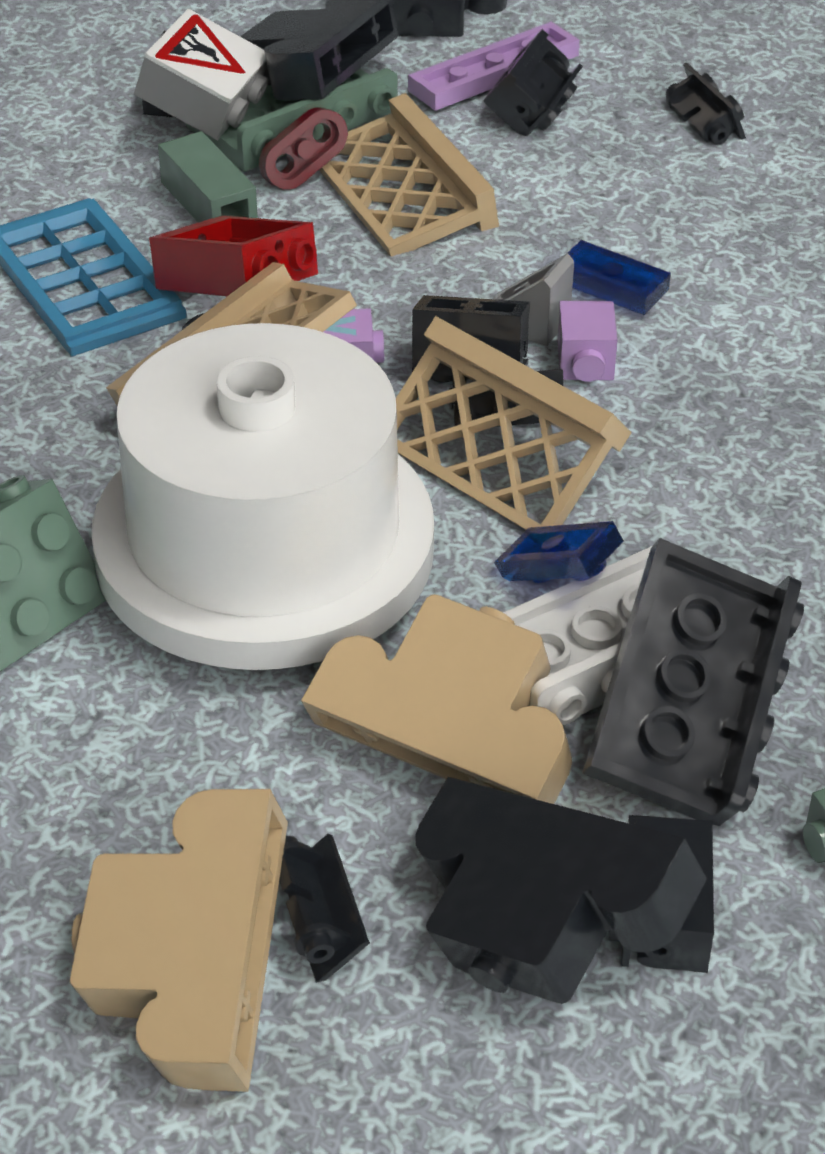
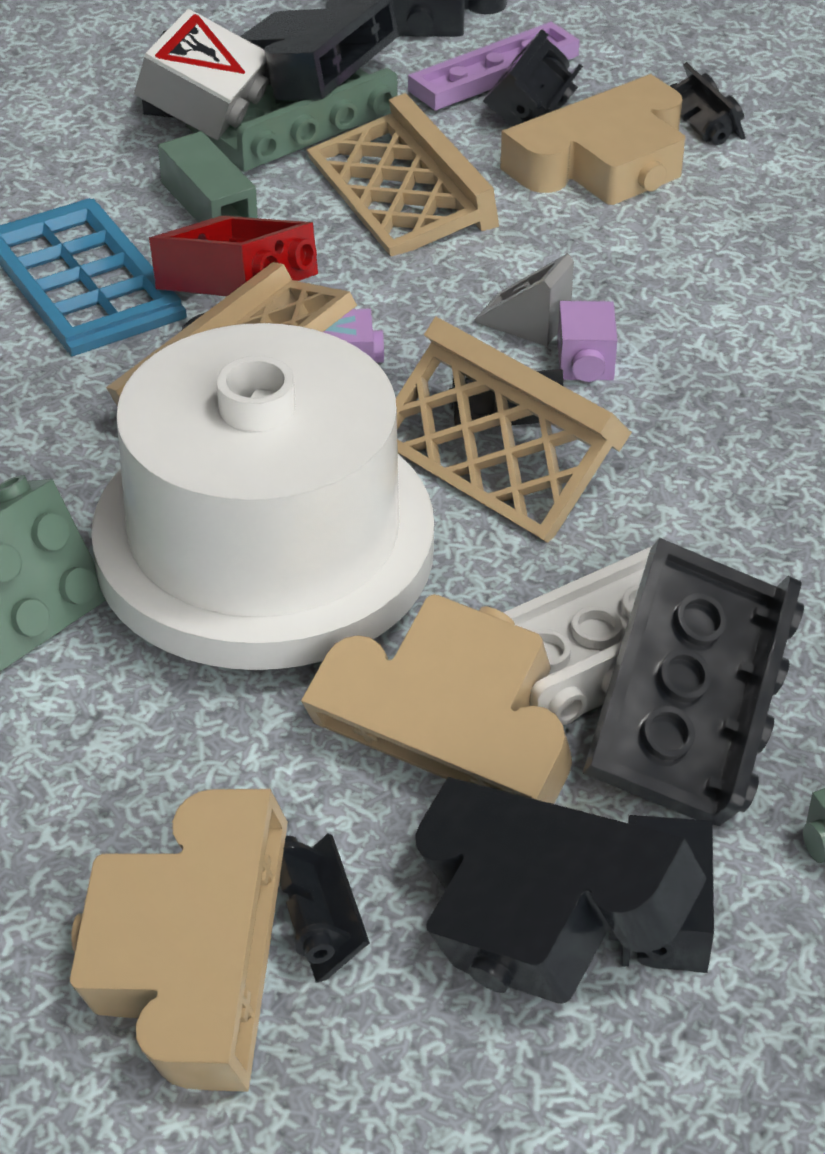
(303, 152): dark red plate -> none
(492, 321): black hinge -> none
(560, 552): clear blue plate -> none
(606, 143): none -> tan brick
(617, 277): clear blue plate -> none

